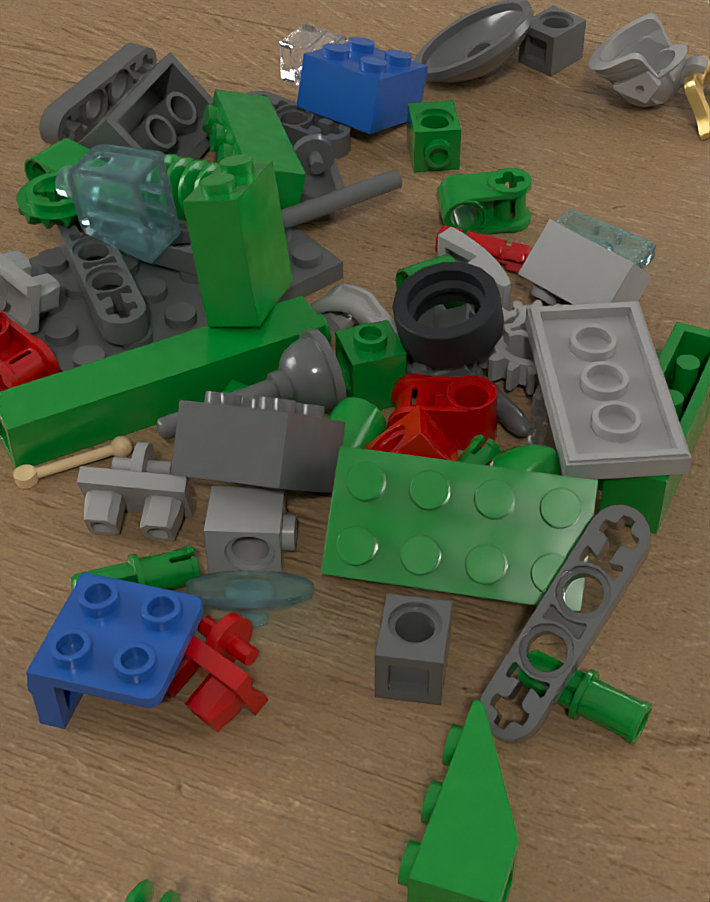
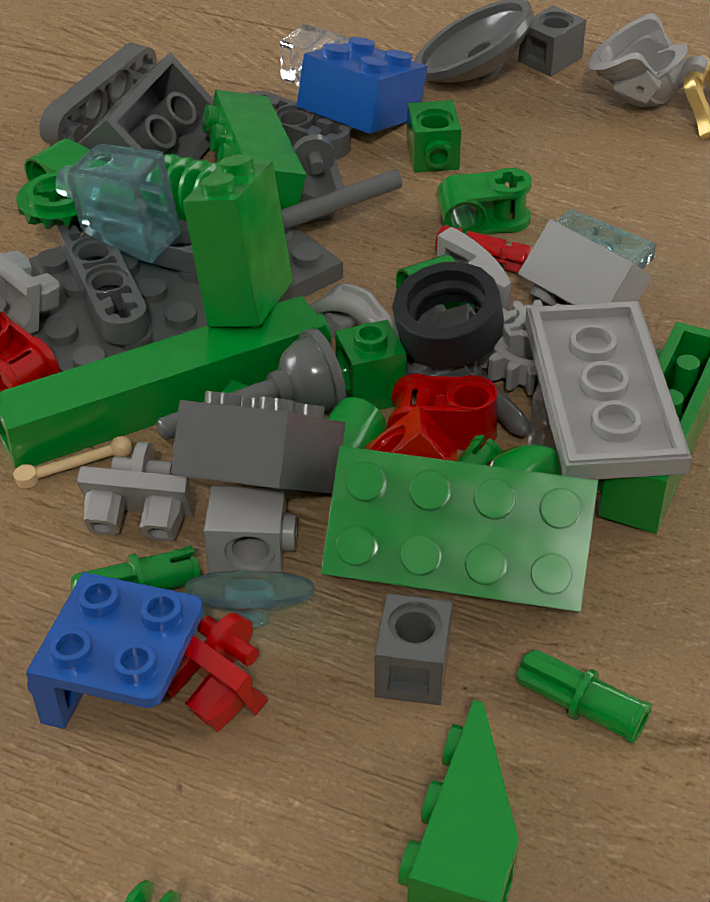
(556, 618): dark grey beam -> none

